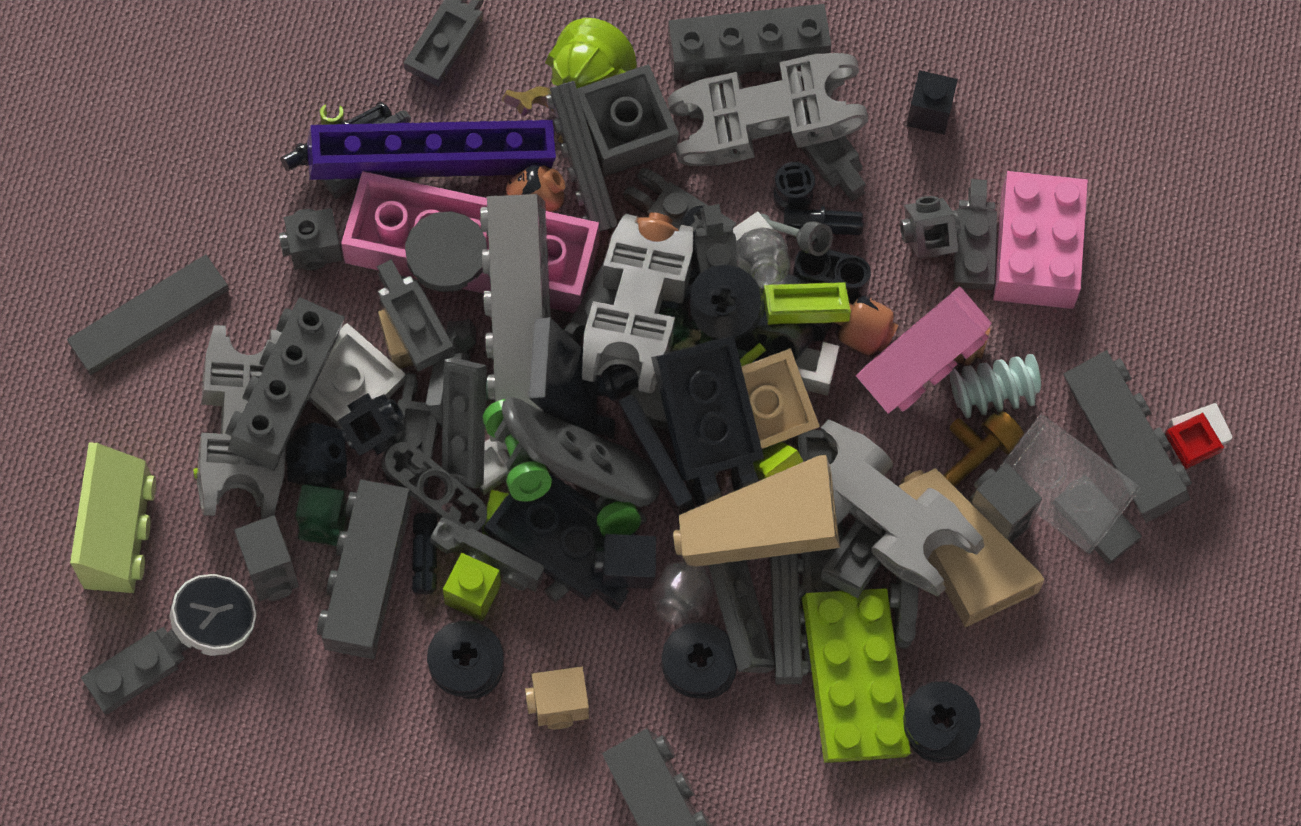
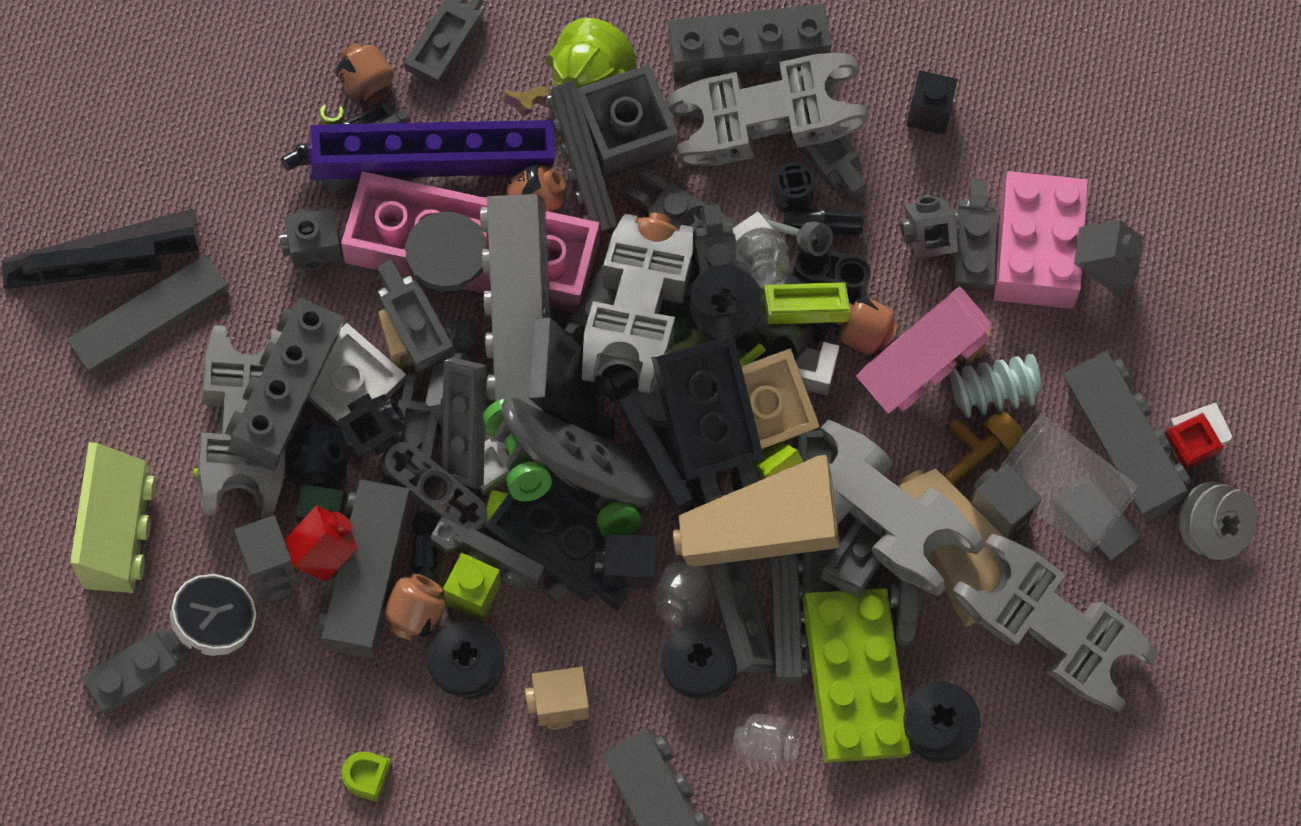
(105, 254): none -> black wedge
(321, 543): none -> red brick
(364, 73): none -> nougat head
(365, 774): none -> lime tile
(414, 607): none -> nougat head
(767, 742): none -> clear head
(1027, 603): none -> light grey piece
(1110, 254): none -> dark grey slope
(1217, 520): none -> light grey piece

